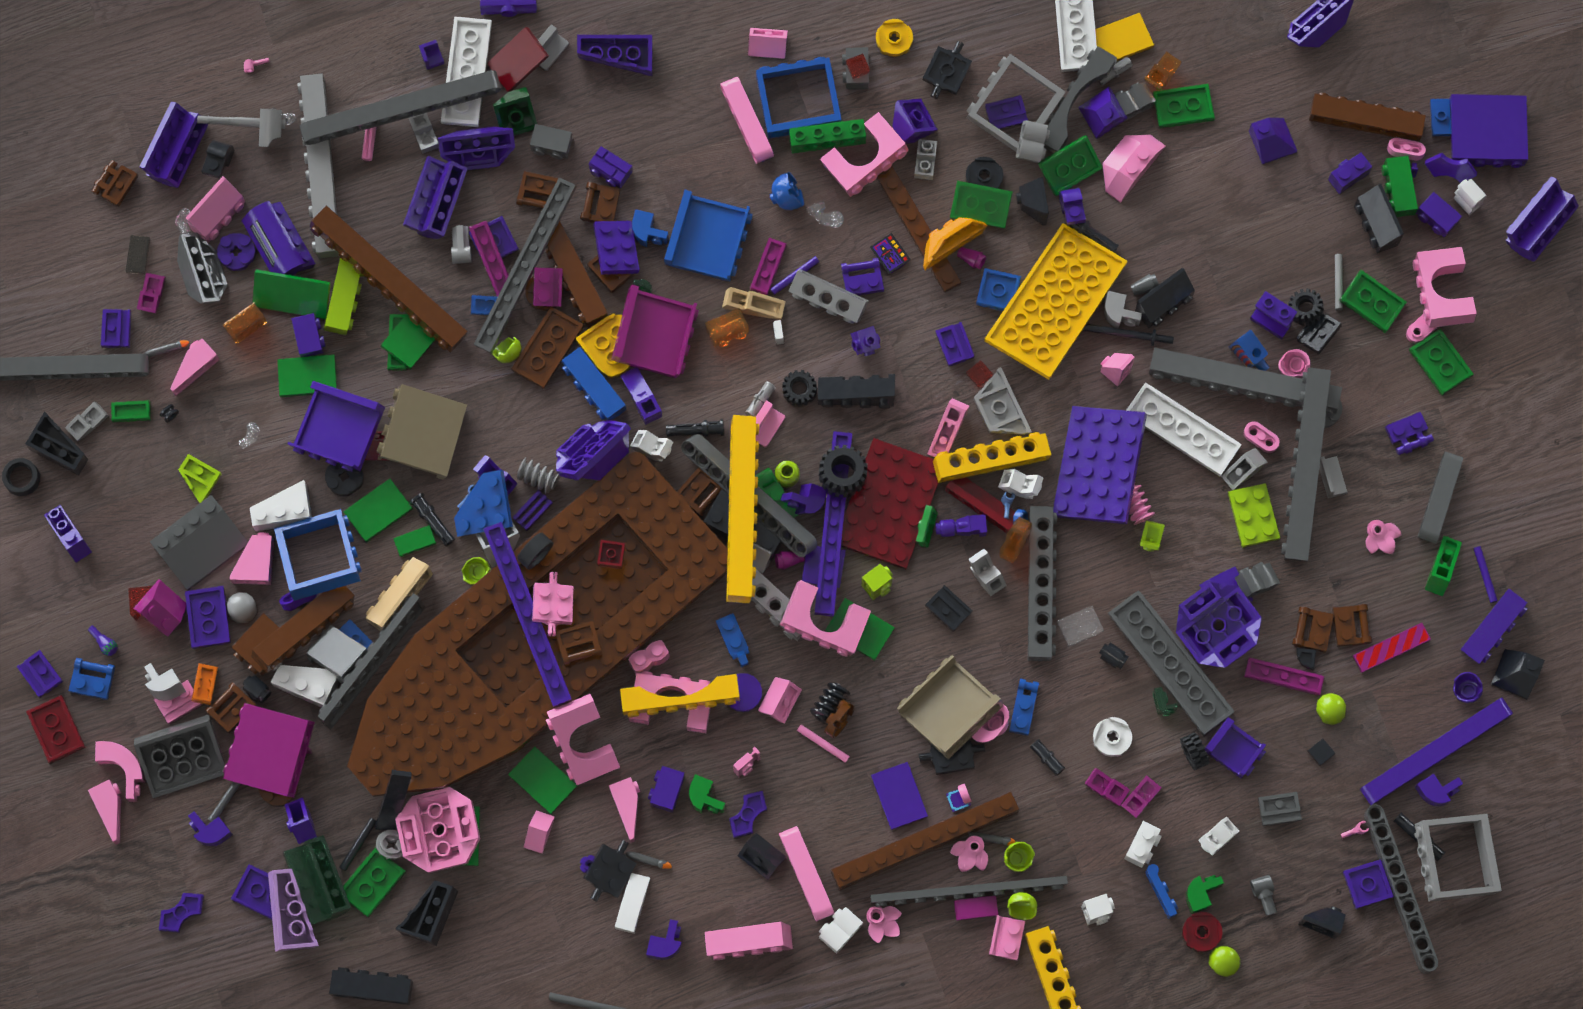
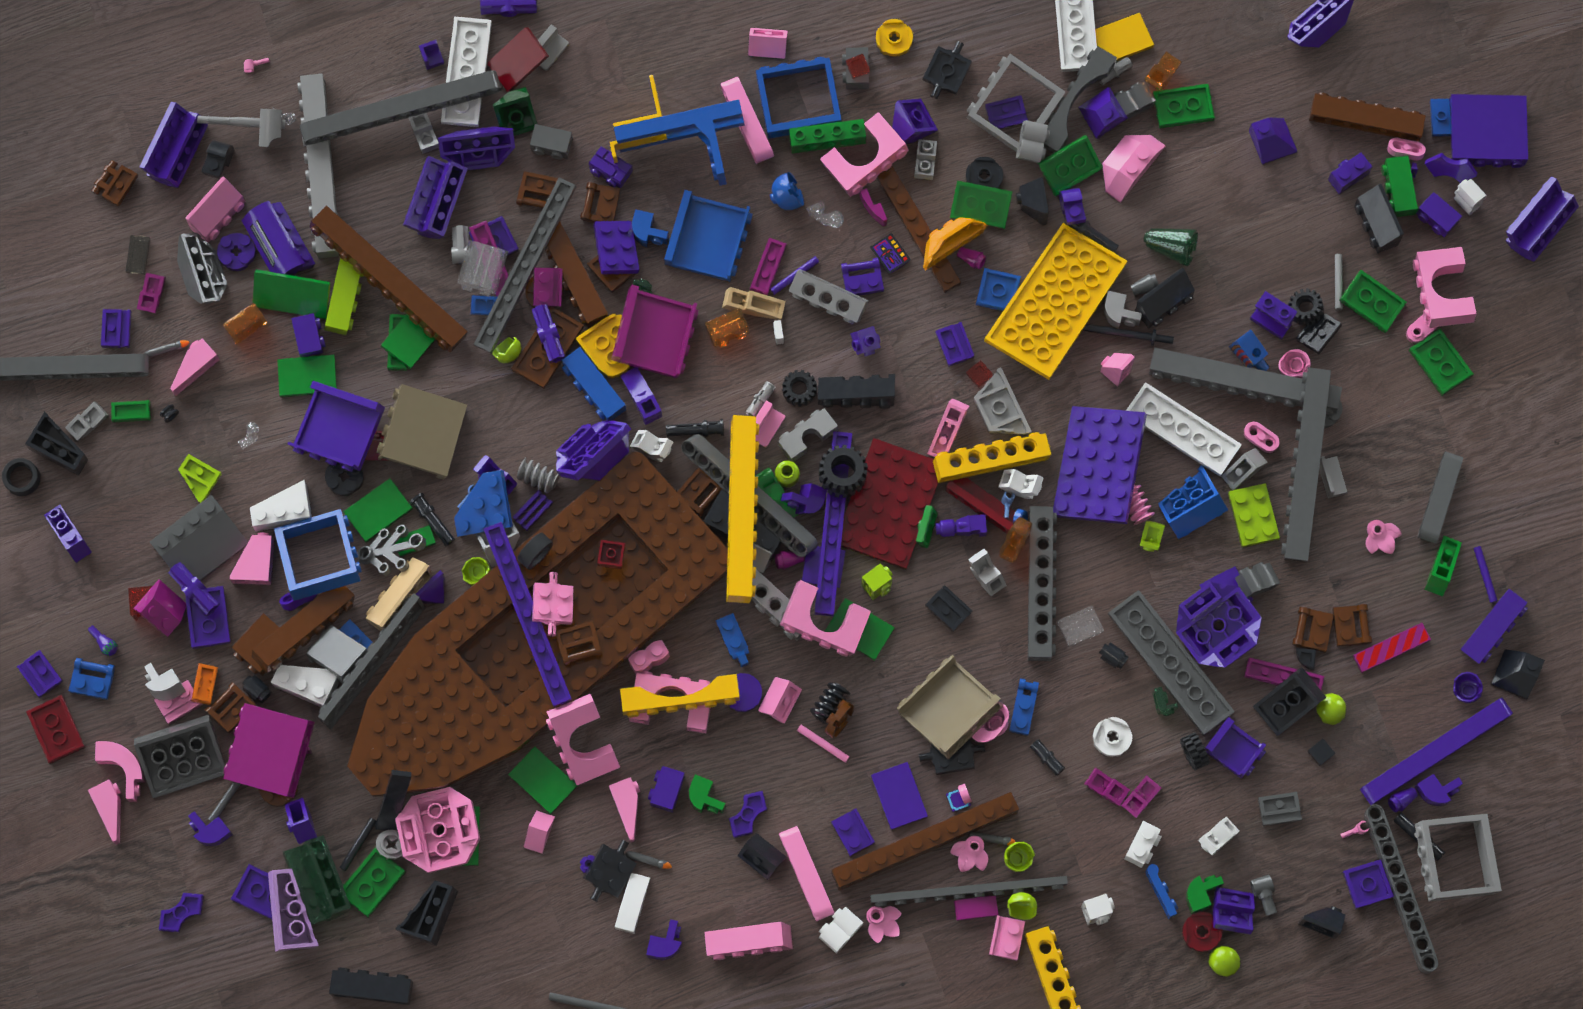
(181, 221): clear arm -> none
(193, 588): none -> dark purple piece
(241, 607): light grey hair -> none
(368, 145): bright pink axle -> none
(390, 548): none -> plant
(433, 590): none -> dark purple slope
(482, 268): none -> clear brick
(548, 333): none -> dark purple piece
(619, 51): dark purple wedge -> none
(662, 129): none -> blue piece
(744, 765): bright pink plate -> none
(819, 423): none -> light grey arch
(853, 832): none -> dark purple plate
(876, 210): none -> magenta slope
(1173, 243): none -> clear green cone
(1192, 504): none -> blue wedge
(1233, 910): none -> dark purple slope
(1289, 701): none -> black slope
(1402, 799): none -> dark purple cone
(1406, 428): dark purple plate -> none

